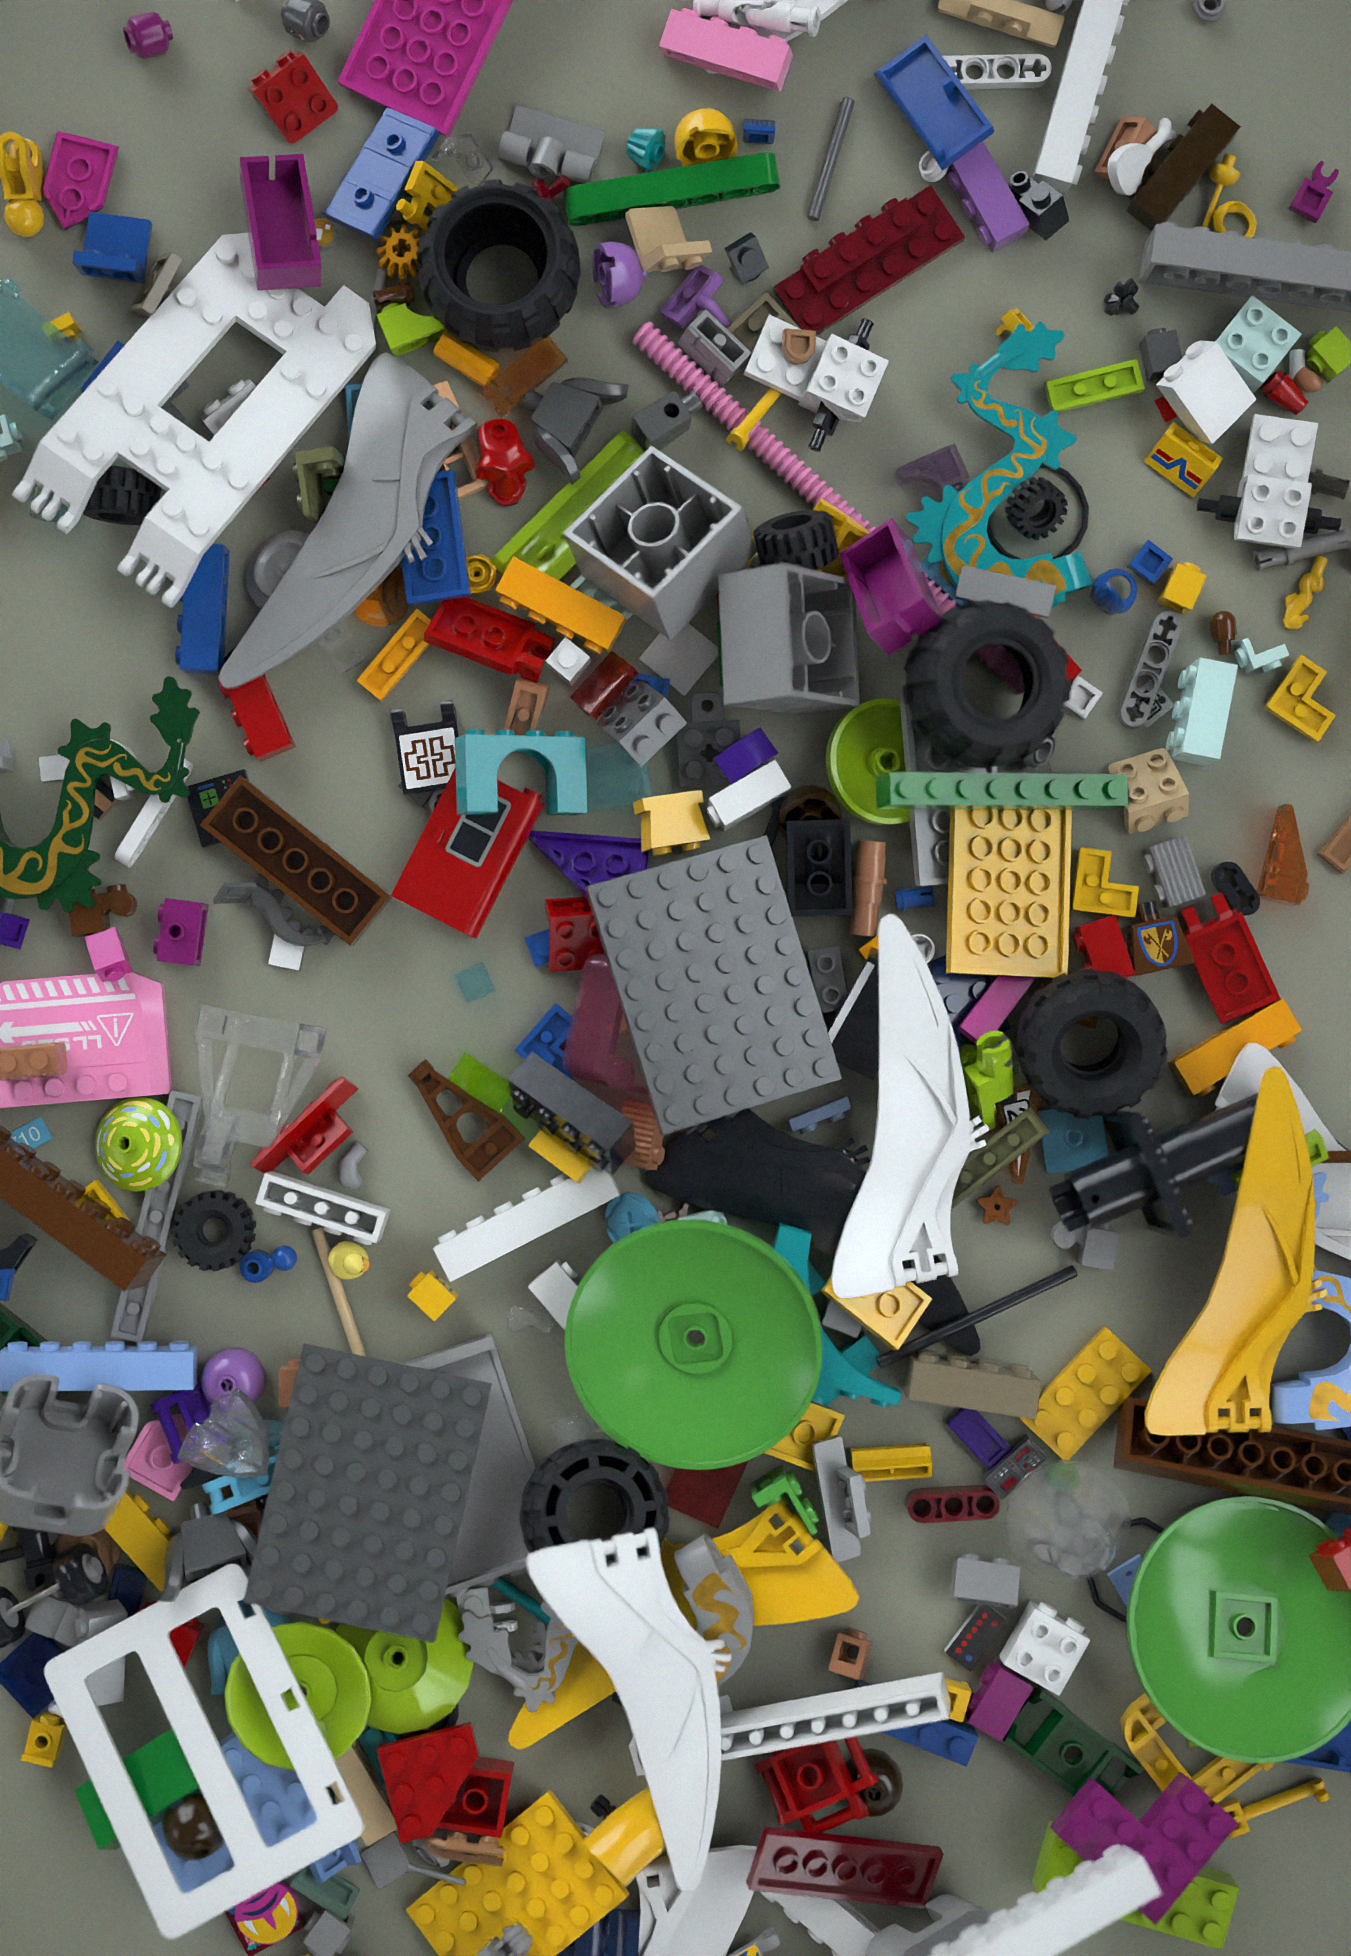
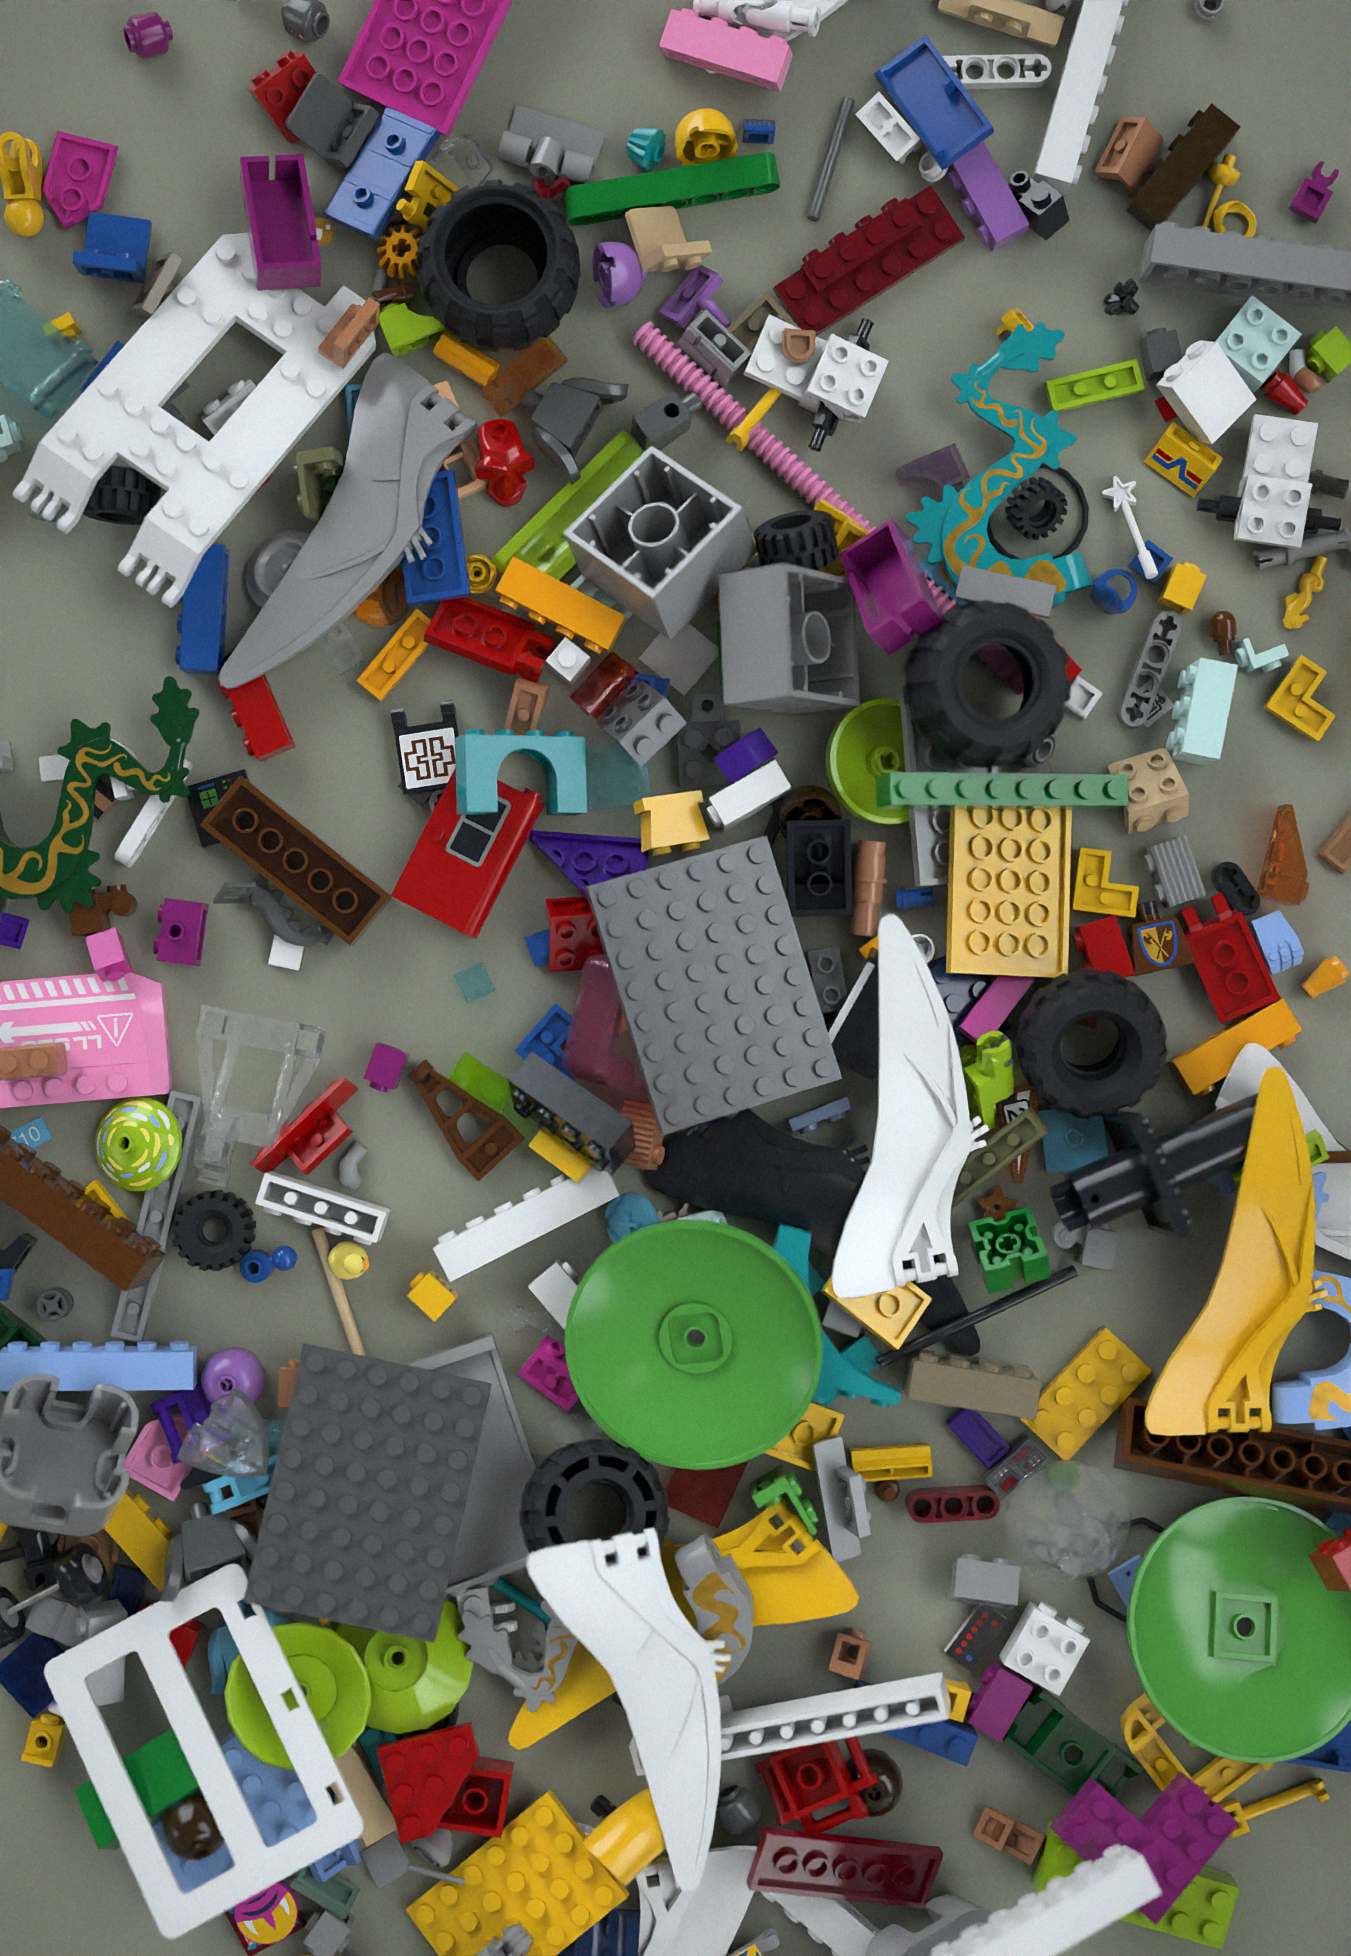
(48, 1306): none -> dark grey wheel
(331, 122): none -> dark grey bracket
(350, 332): none -> nougat bracket
(386, 1067): none -> magenta brick
(457, 1845): medium nougat piece -> none
(550, 1374): none -> dark pink bracket
(738, 1810): none -> dark grey head
(746, 258): black bracket -> none
(887, 1490): none -> reddish brown piece
(889, 128): none -> white hinge
(1009, 1250): none -> green brick
(1009, 1834): none -> nougat slope
(1122, 497): none -> white piece
(1129, 161): white piece -> none
(1276, 942): none -> light blue hand
(1326, 977): none -> light orange cone

